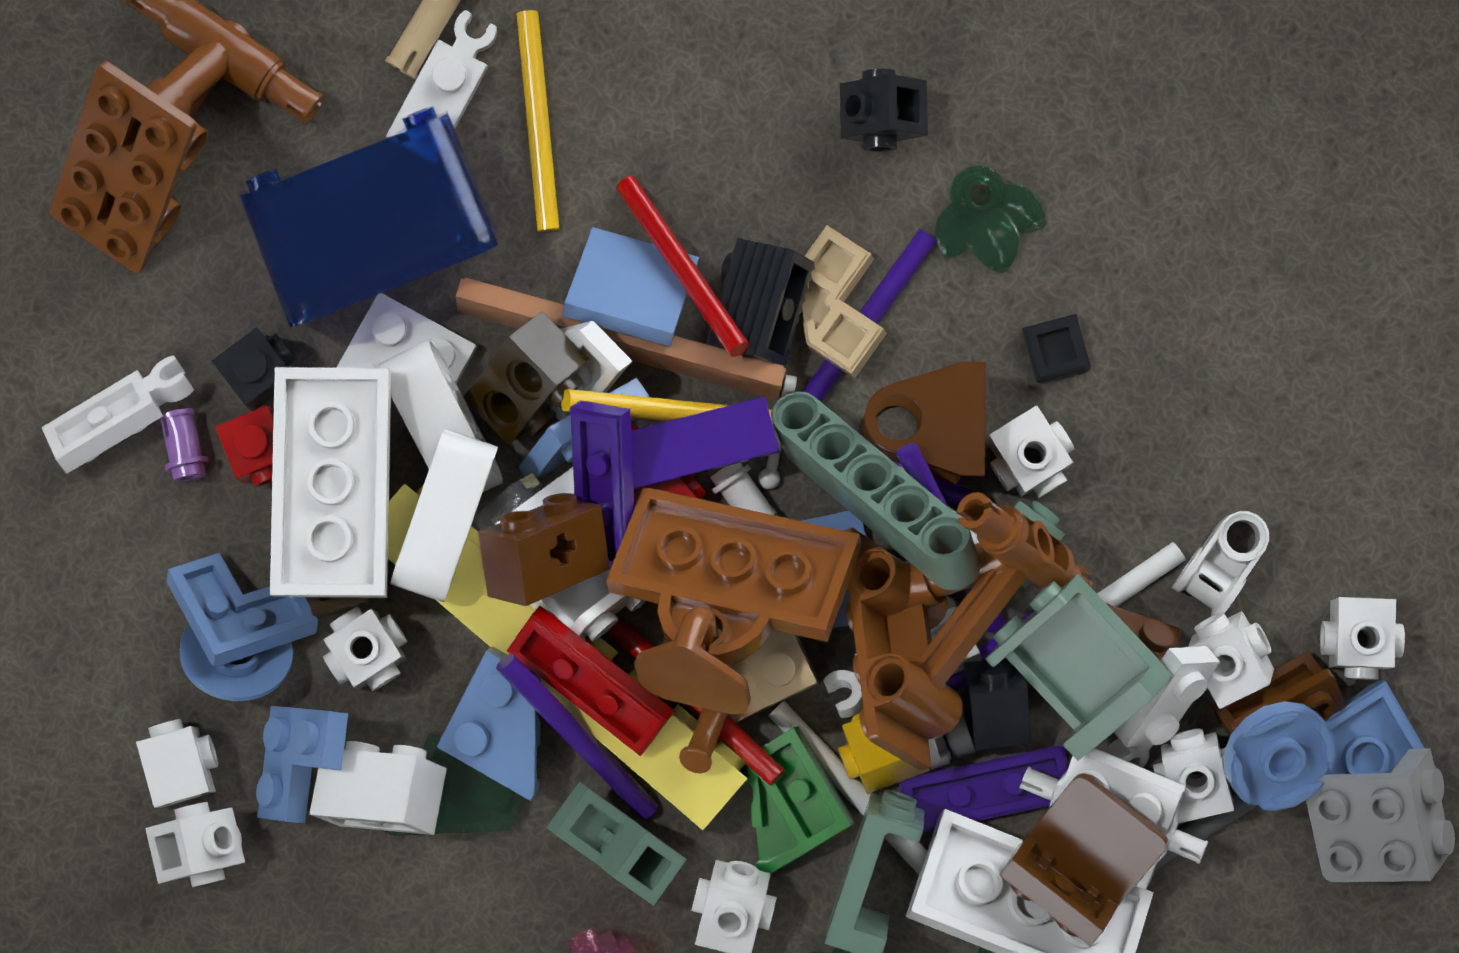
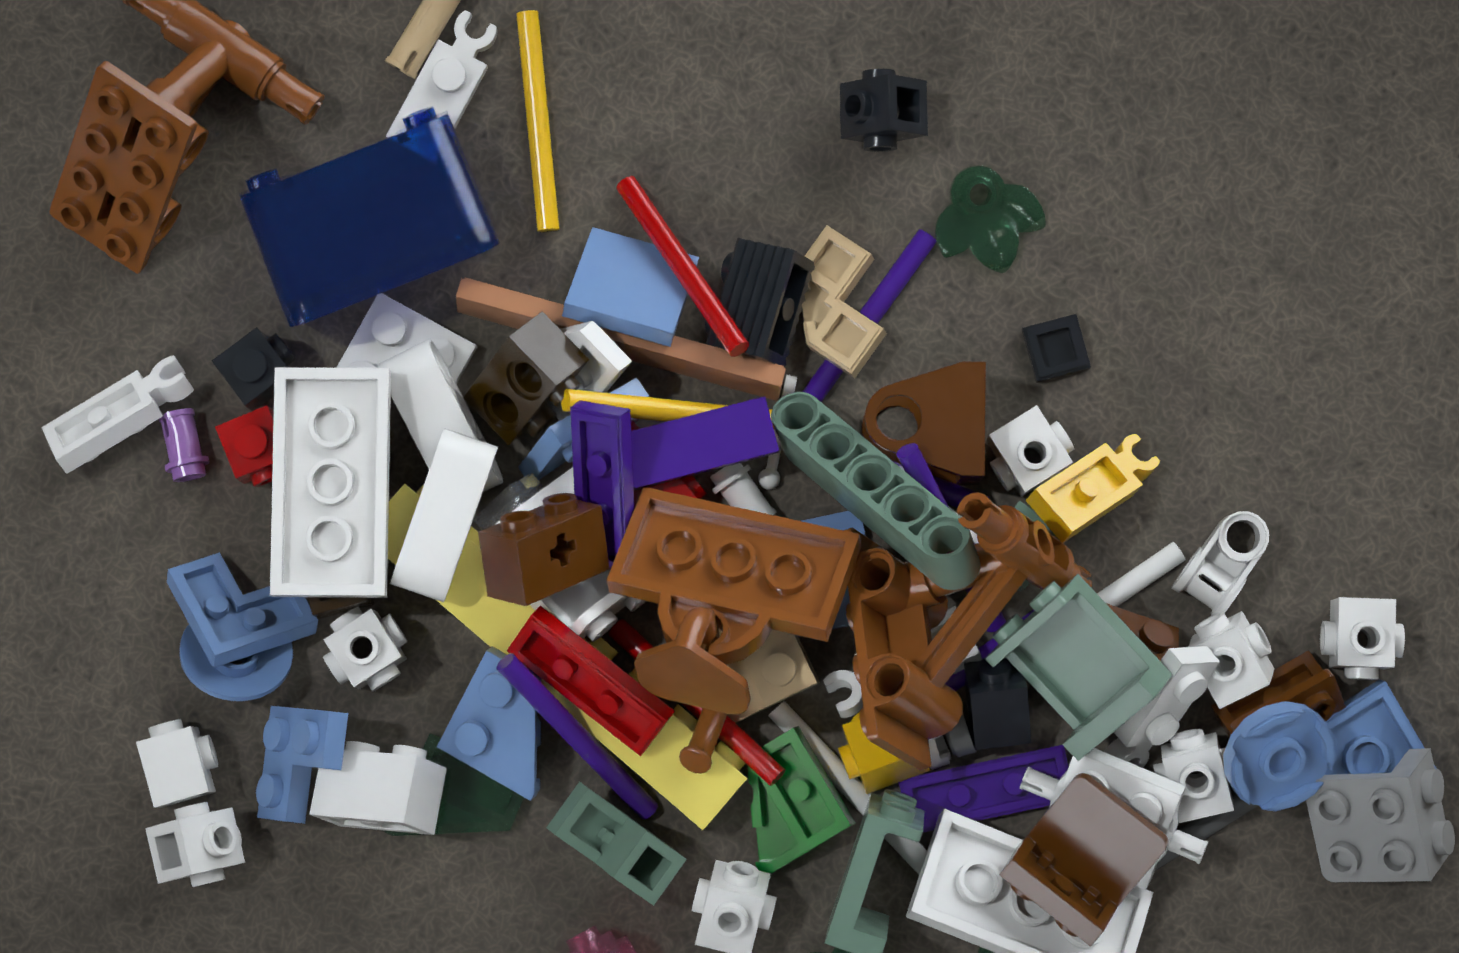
(1090, 488): none -> yellow plate

